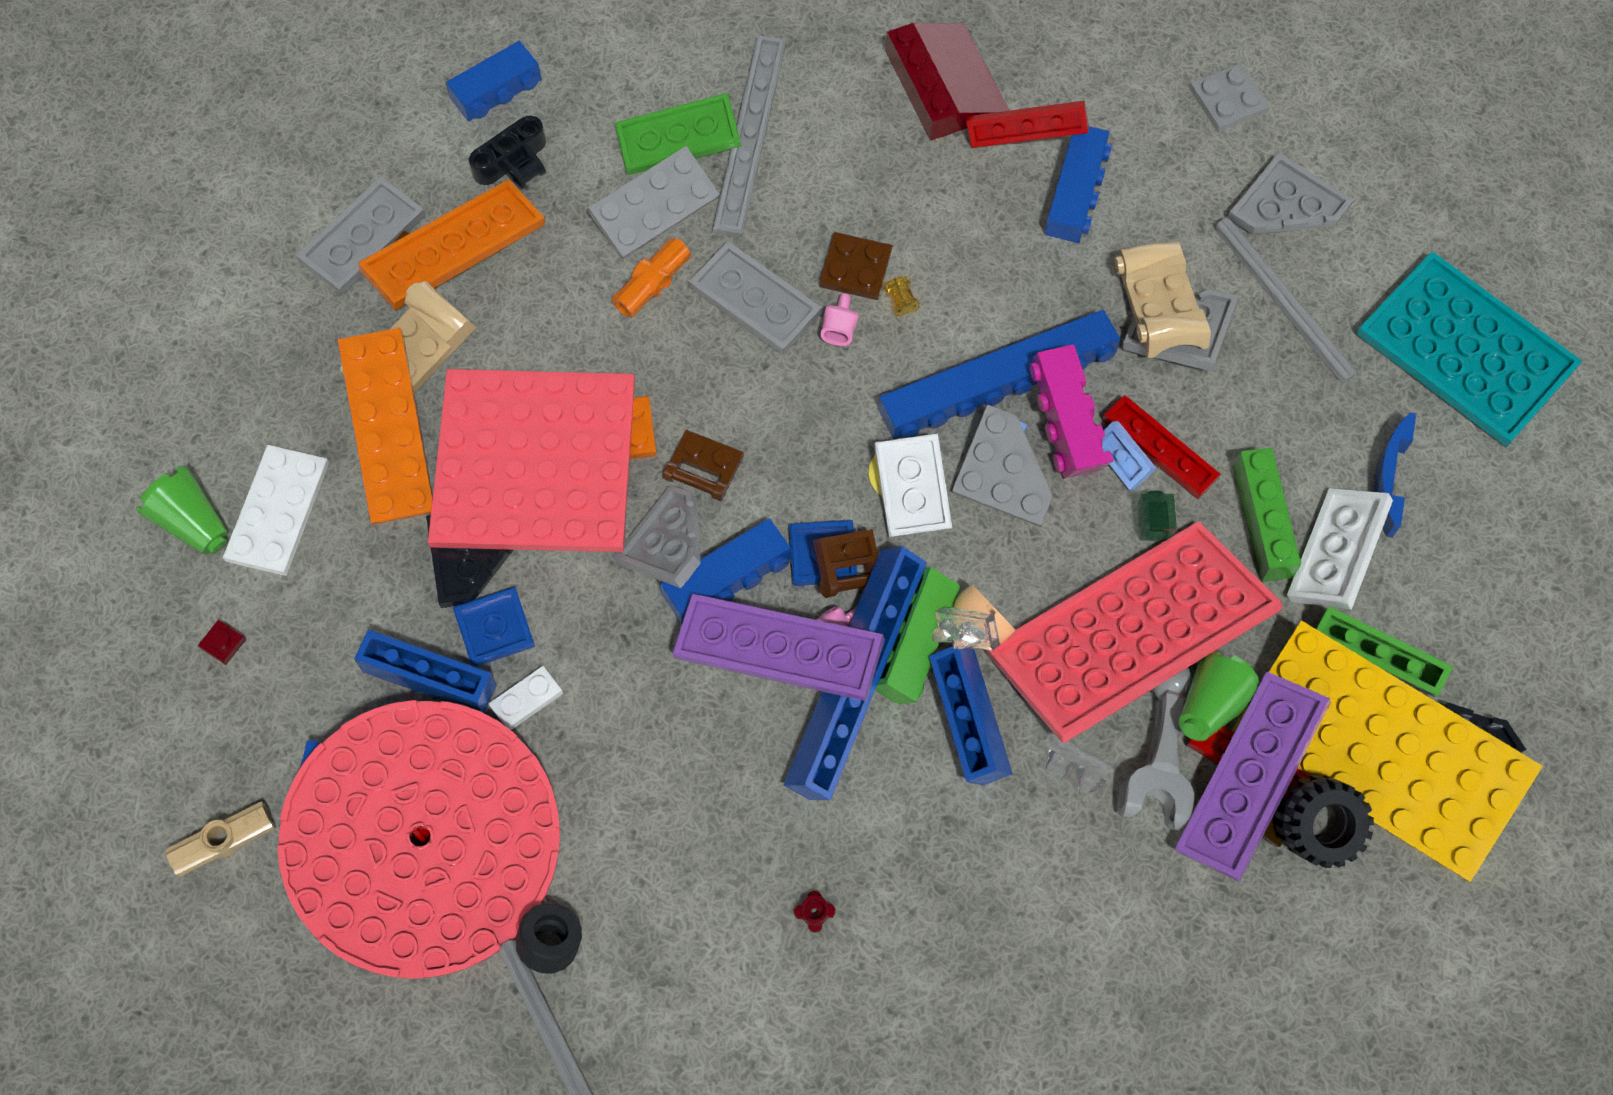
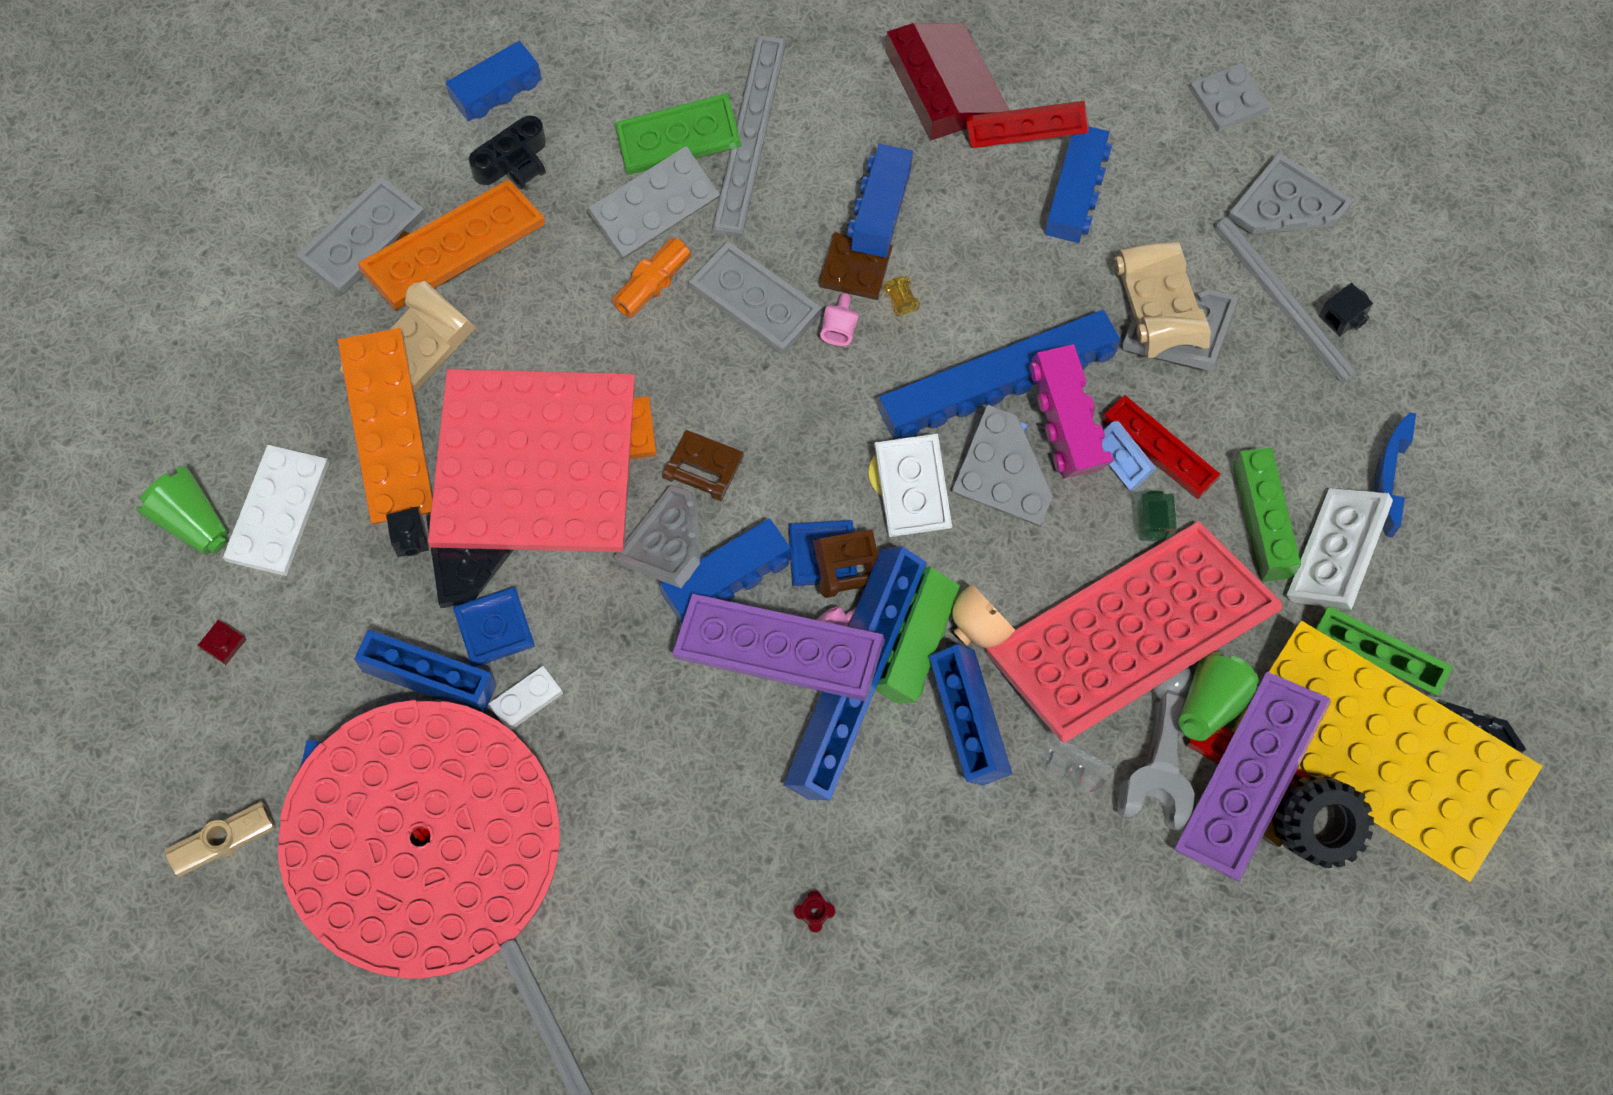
(407, 532): none -> black brick
(543, 957): black tyre -> none
(881, 200): none -> blue brick
(966, 629): clear tile -> none
(1346, 310): none -> black brick
(1469, 348): teal plate -> none

